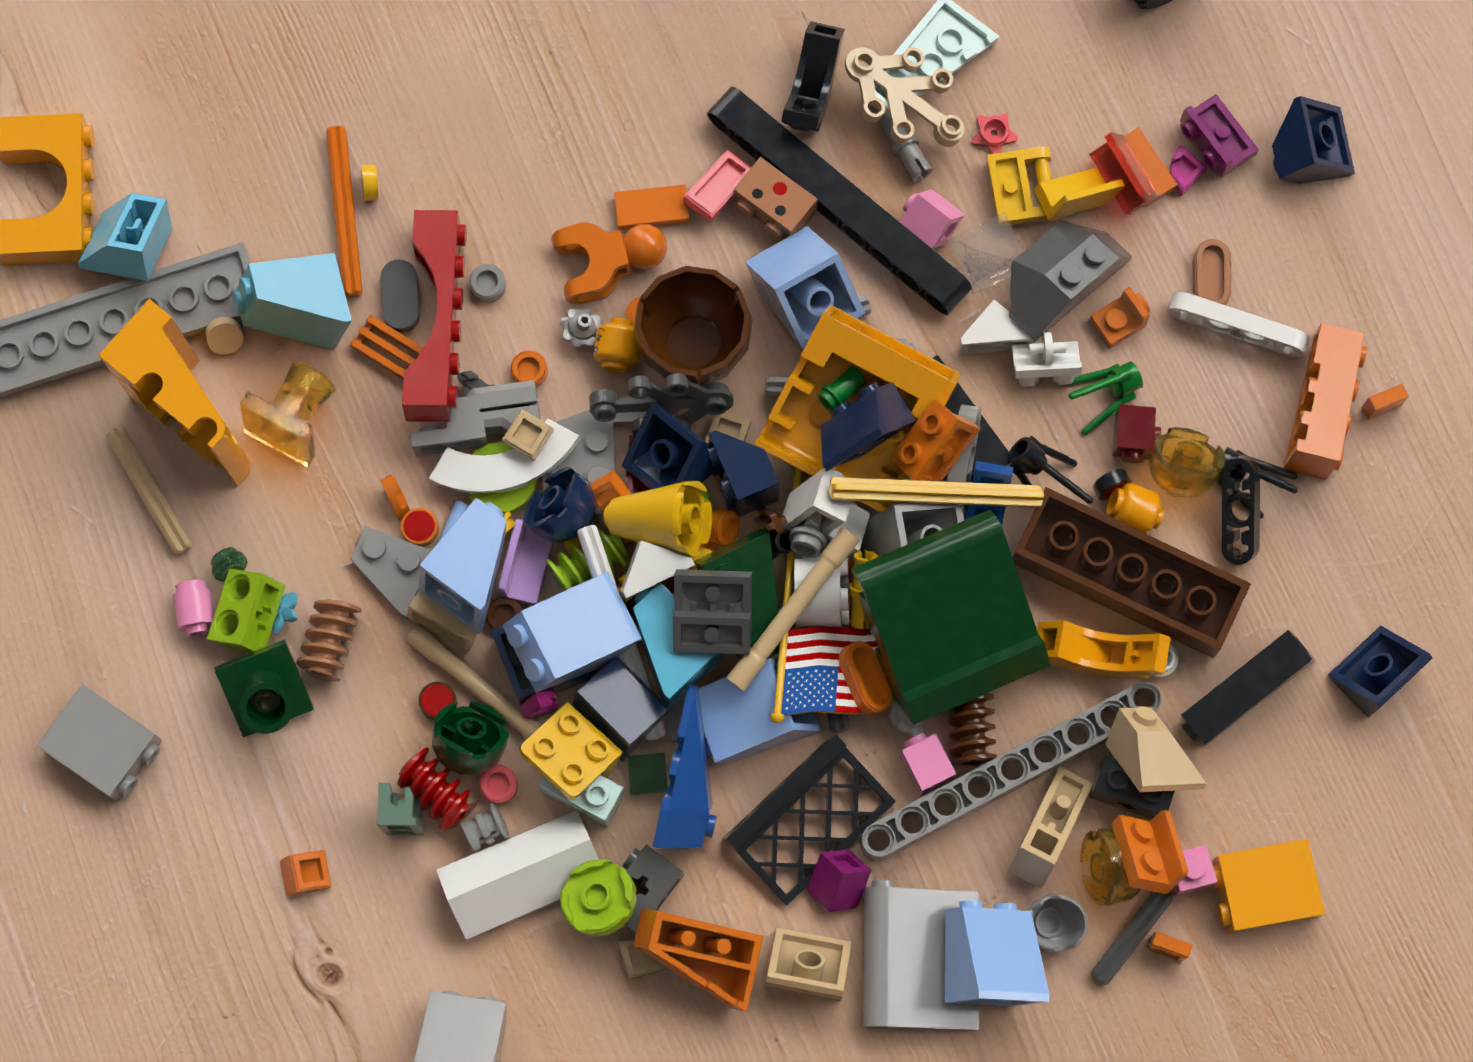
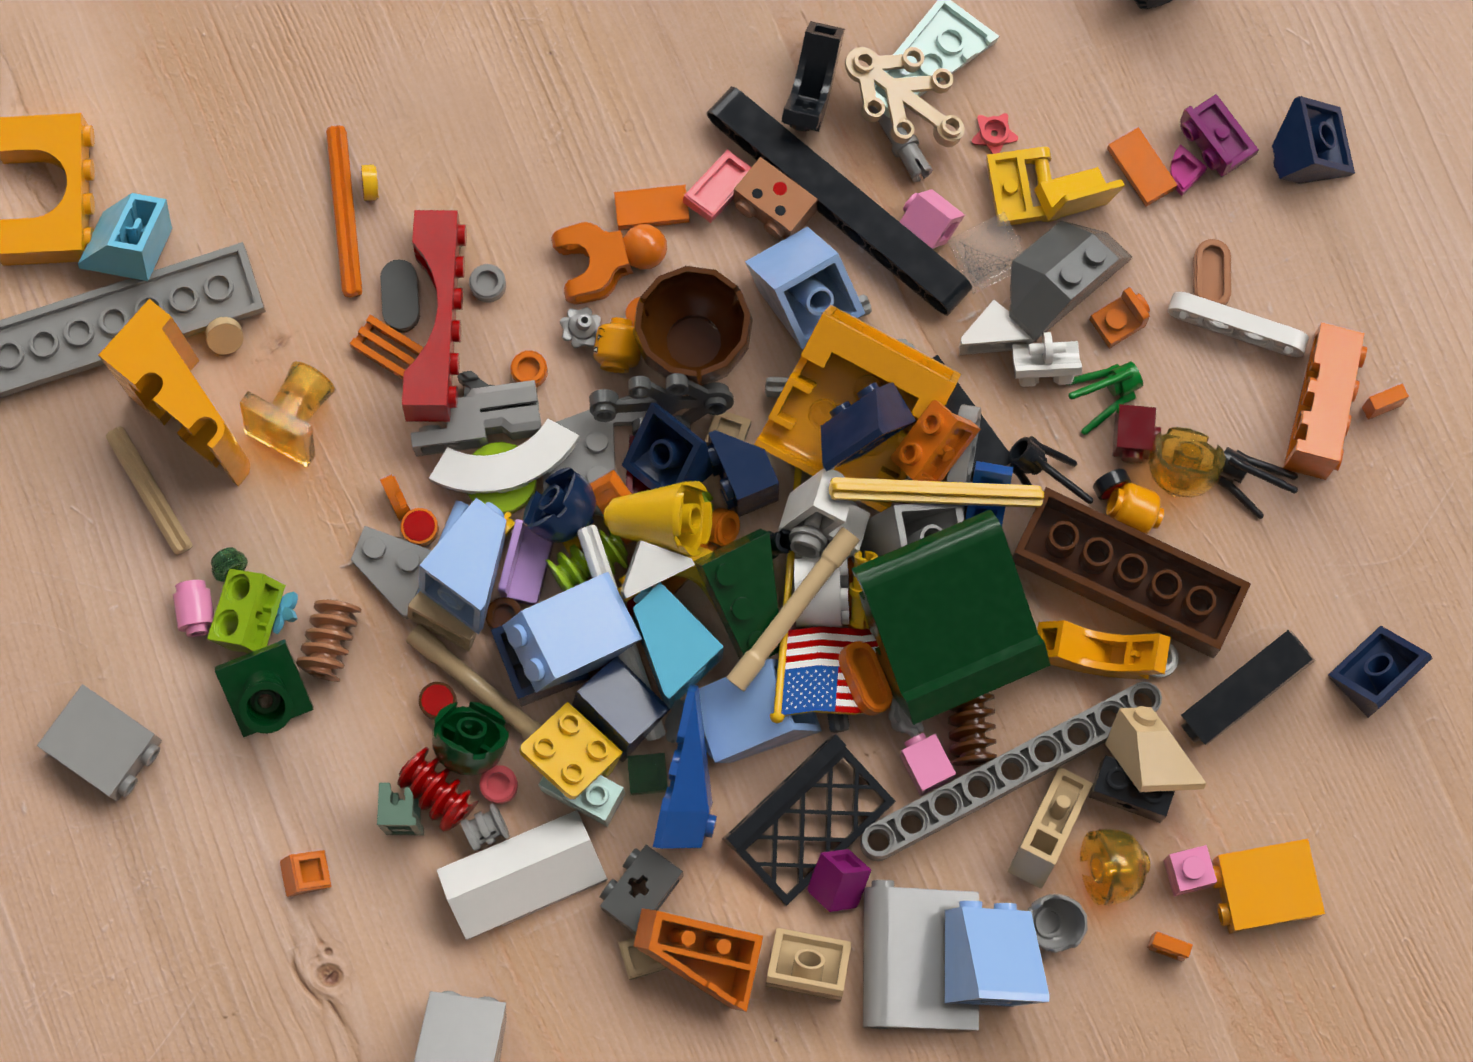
(295, 299): medium azure slope -> none
(527, 434): tan tile -> none
(539, 704): dark pink tile -> none
(598, 897): lime tile -> none
(712, 611): dark grey slope -> none
(770, 520): reddish brown axle -> none
(841, 388): green pin -> none
(1116, 162): clear red panel -> none
(1131, 937): dark grey axle -> none
(1151, 852): orange bracket -> none
(1233, 482): black beam -> none

